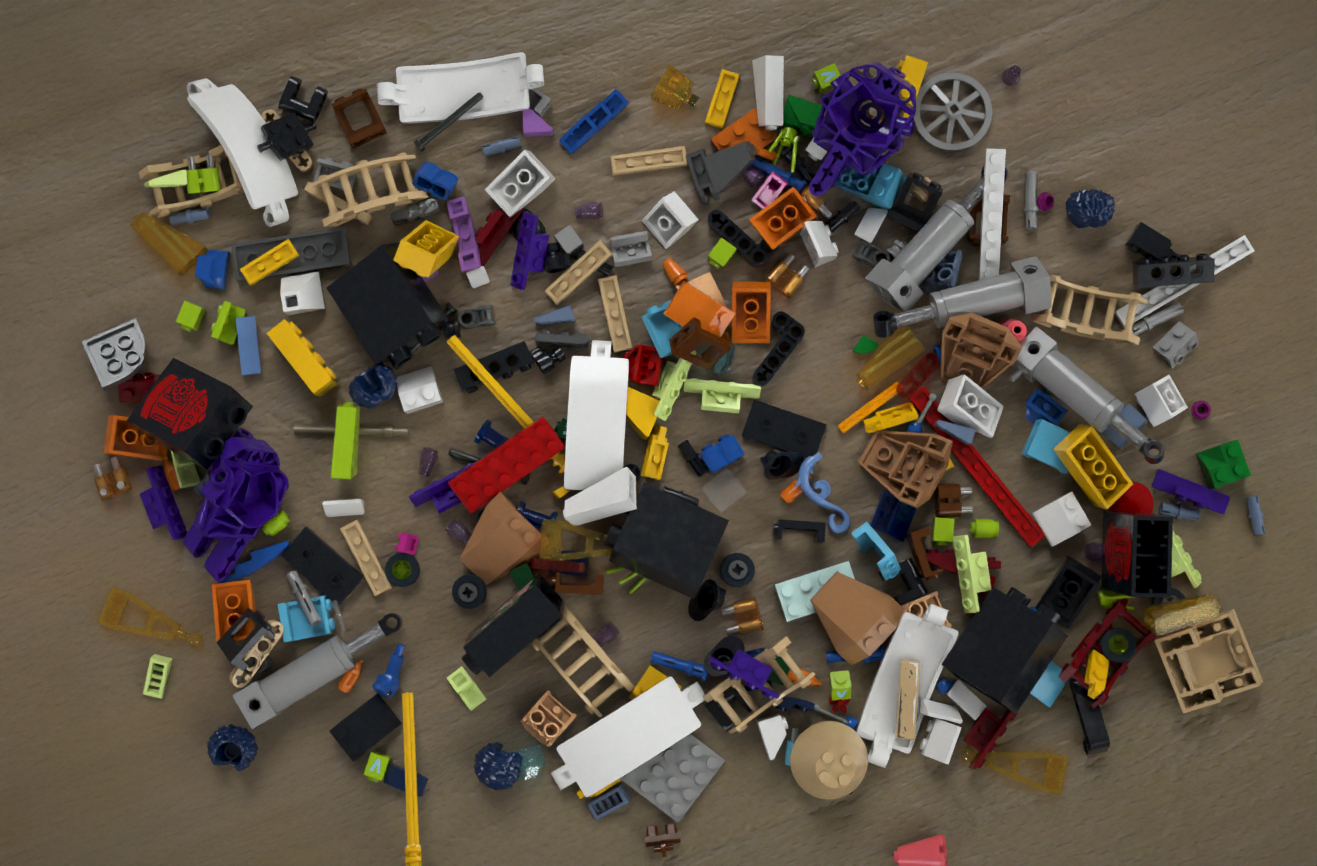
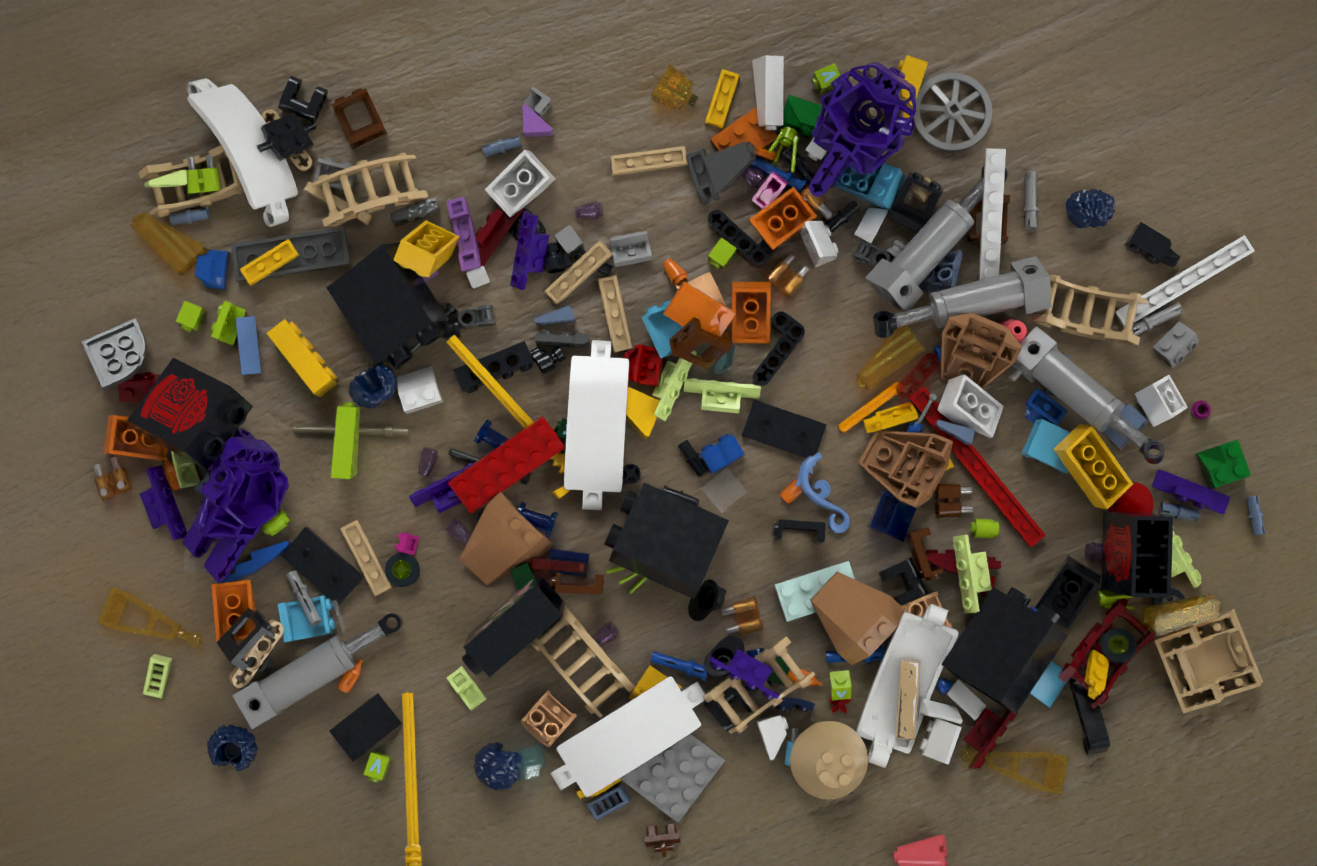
(302, 293): white slope -> none
(344, 507): white slope -> none
(388, 683): blue animal -> none
(396, 778): dark blue slope -> none
(434, 180): blue brick -> none
(438, 90): white panel -> none
(448, 121): pearl dark grey bar -> none
(472, 585): black wheel -> none
(552, 540): clear yellow plate -> none
(594, 121): blue slope -> none
(604, 499): white slope -> none
(655, 454): yellow hinge -> none
(670, 219): white slope -> none
(733, 574): black wheel -> none
(781, 464): black piece -> none
(849, 721): light grey hinge -> none
(865, 345): green tile -> none
(867, 538): medium azure panel -> none
(942, 531): lime brick -> none
(1009, 78): cone -> none
(1045, 201): magenta plate -> none
(1061, 519): white slope -> none
(1203, 273): black brick -> none

